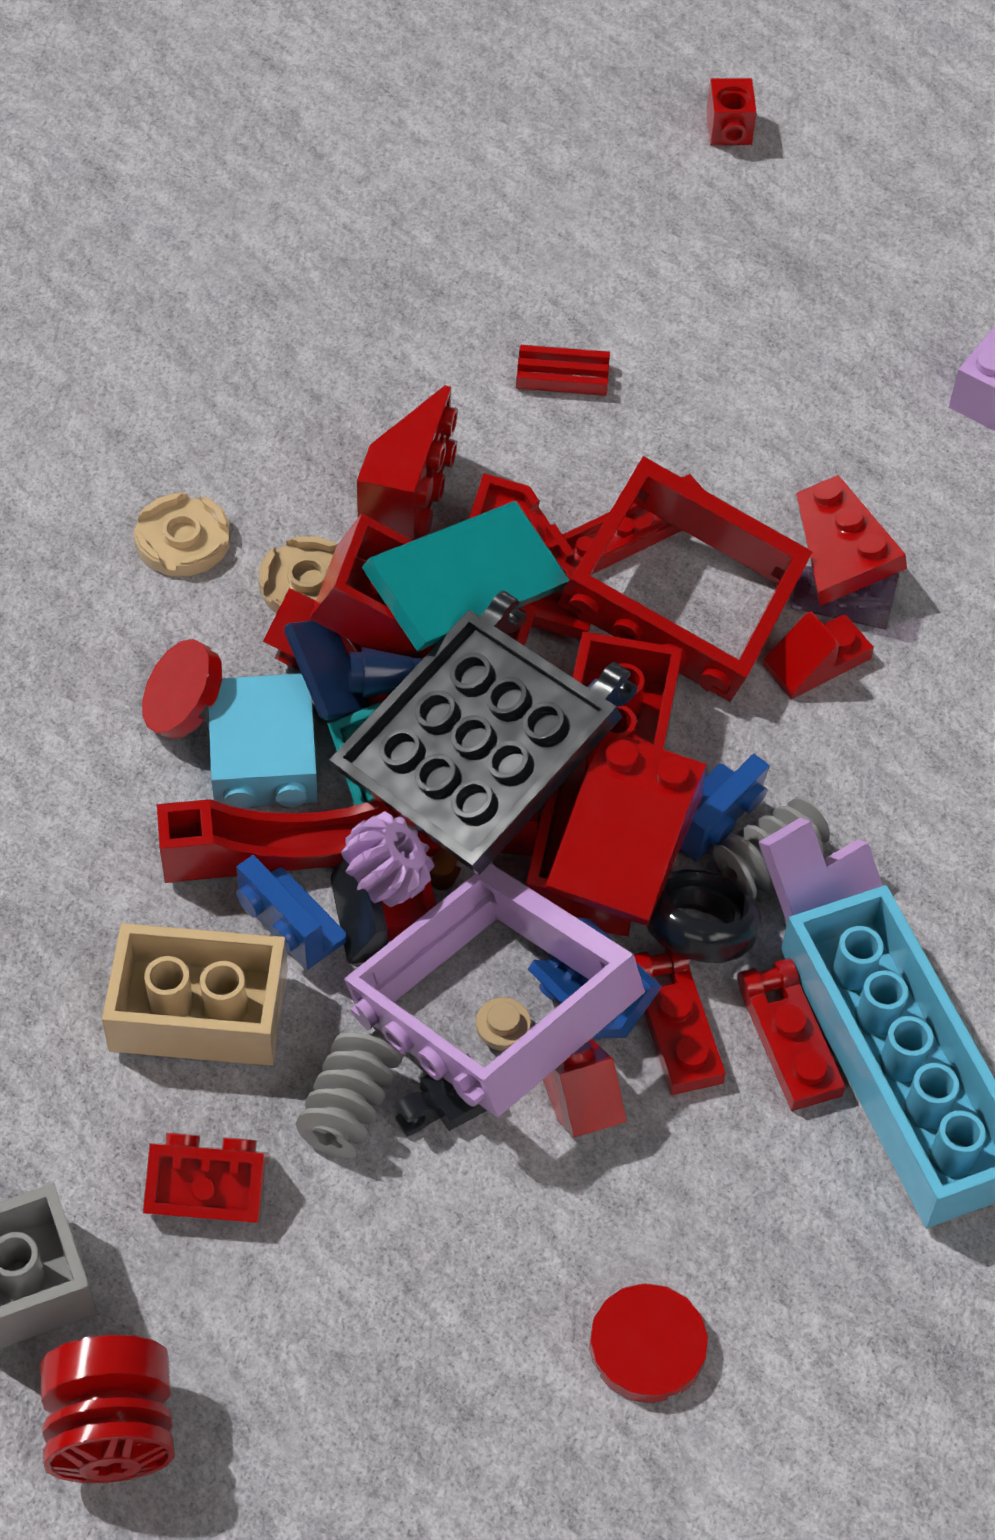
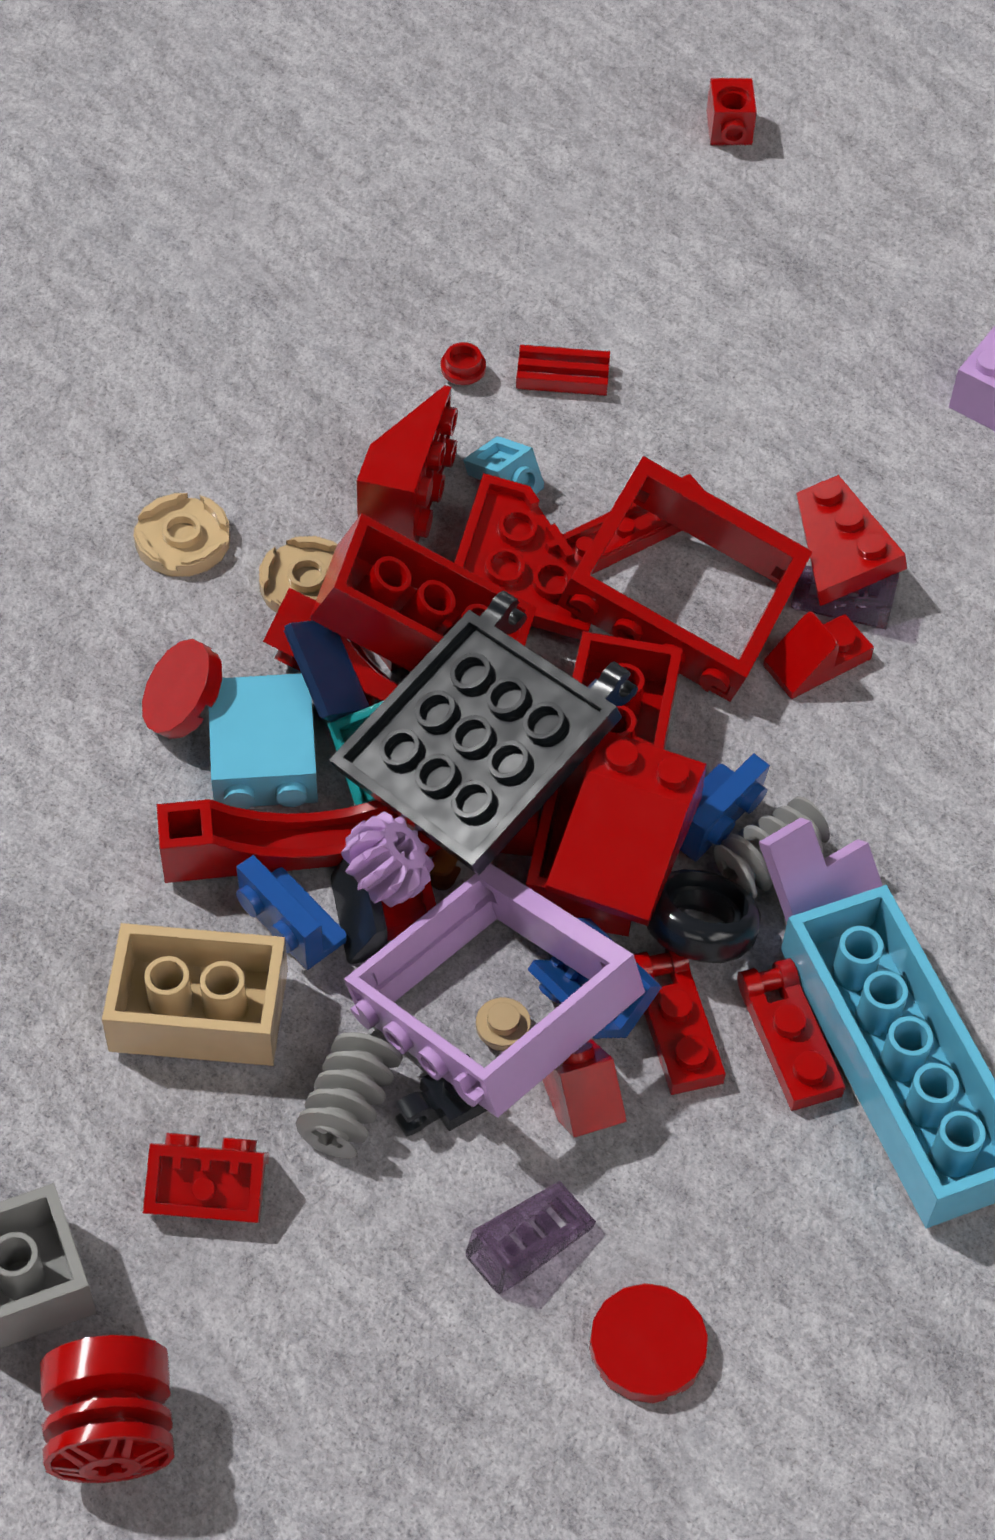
(377, 671): dark blue cone -> none
(463, 364): none -> red plate
(463, 569): teal tile -> none
(503, 1261): none -> clear purple slope
(506, 460): none -> medium azure bracket

